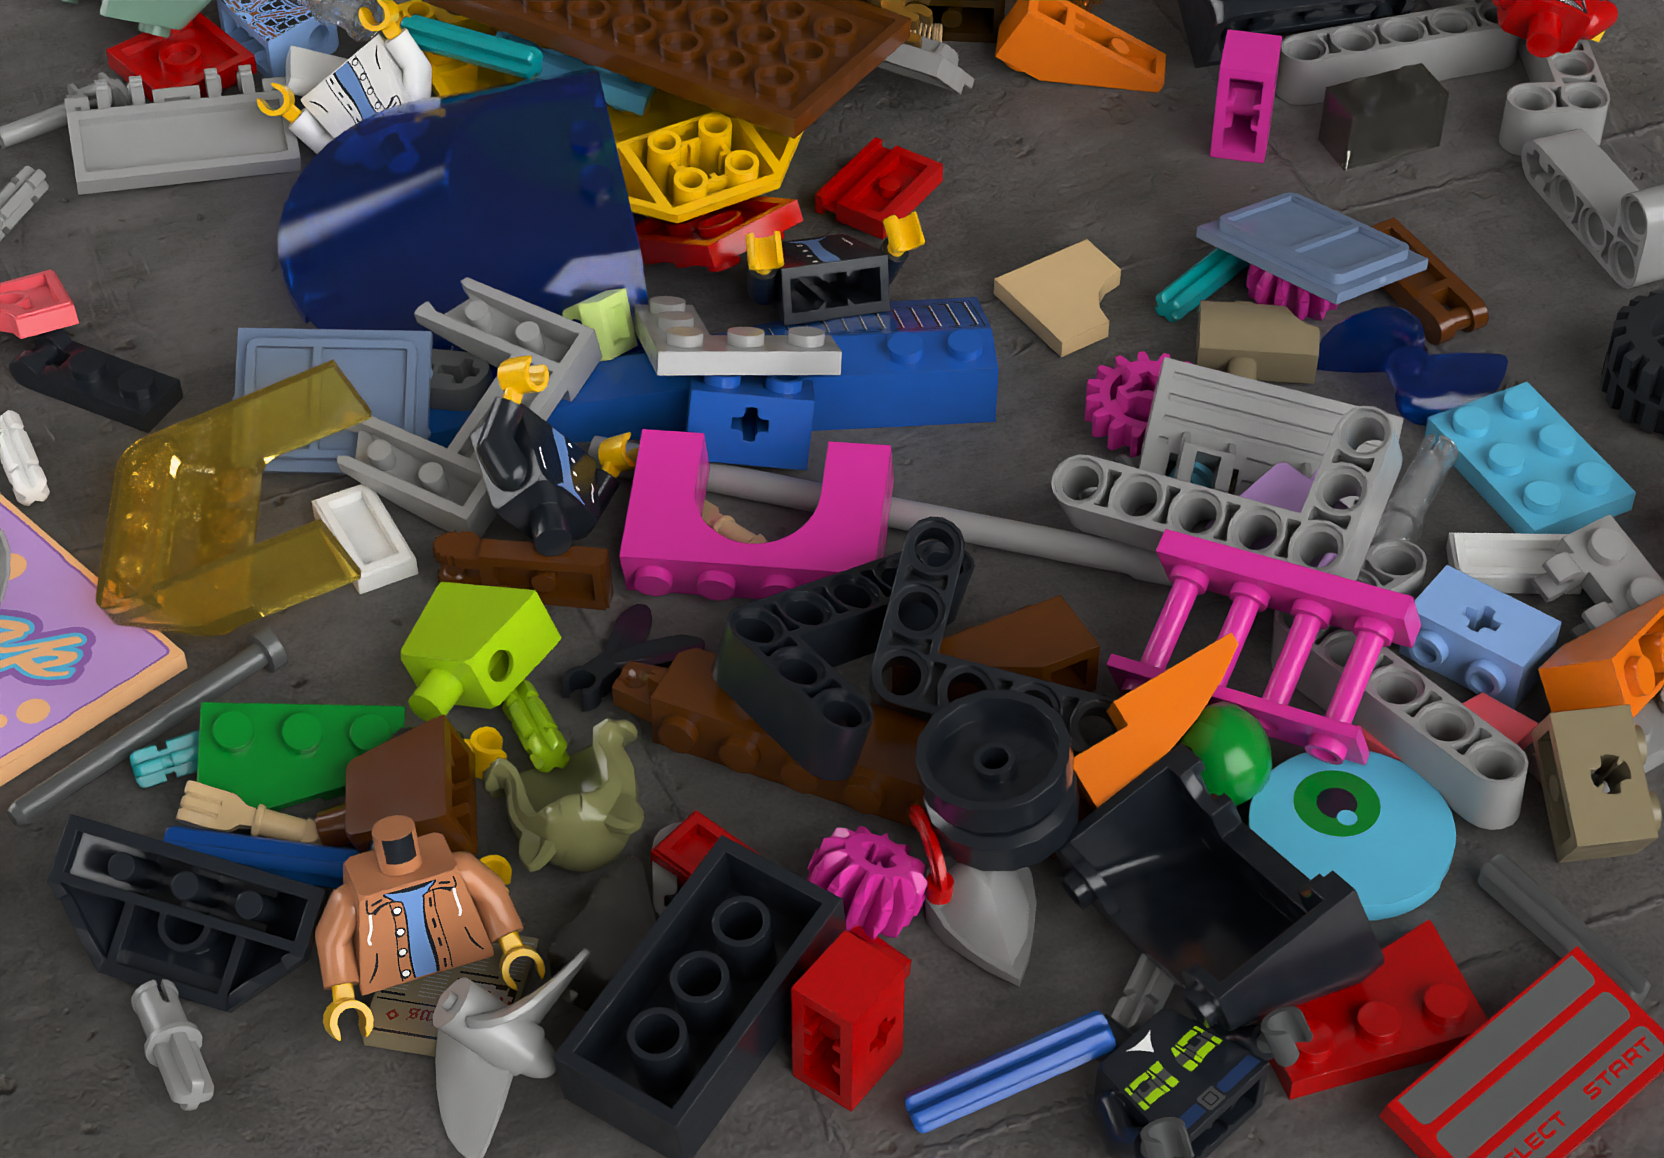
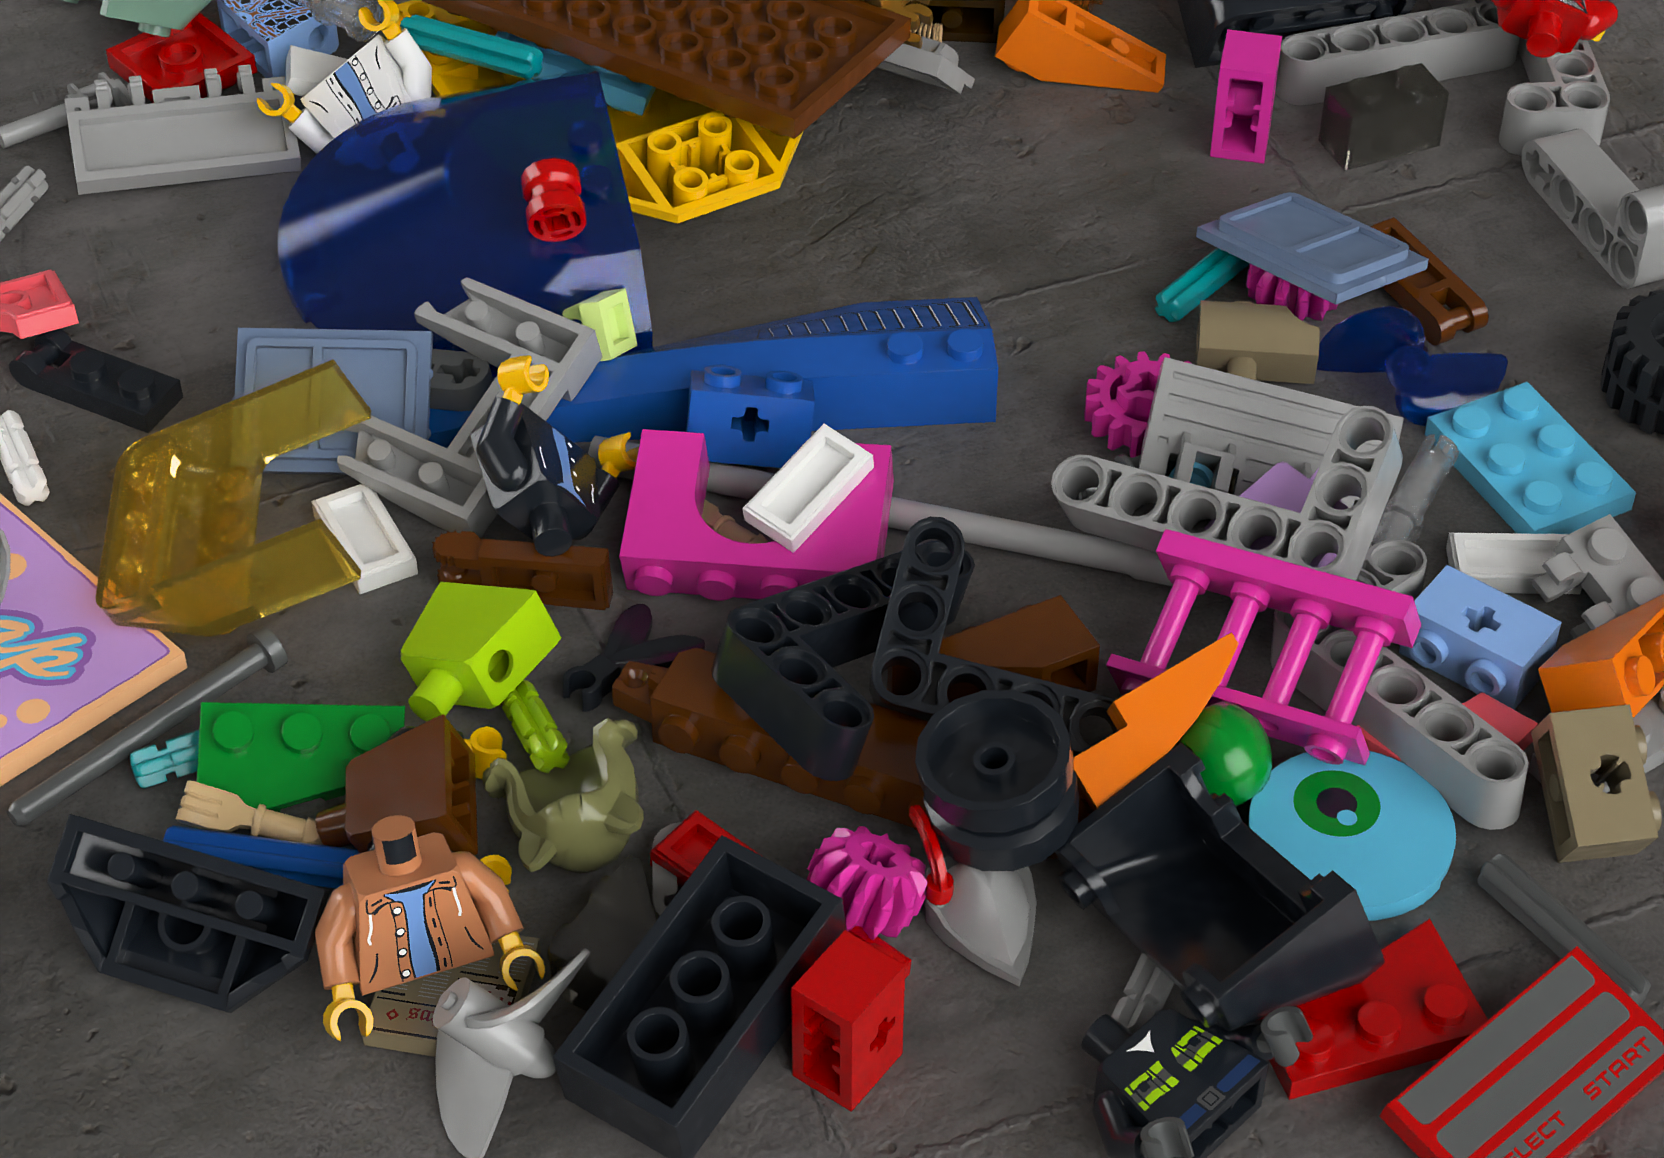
(173, 1044): light grey axle -> none
(553, 200): none -> red wheel
(682, 345): light grey plate -> none
(718, 236): red plate -> none
(808, 488): none -> white tile
(828, 273): black torso -> none
(877, 186): red plate -> none
(1009, 1071): axle -> none
(1062, 296): tan tile -> none

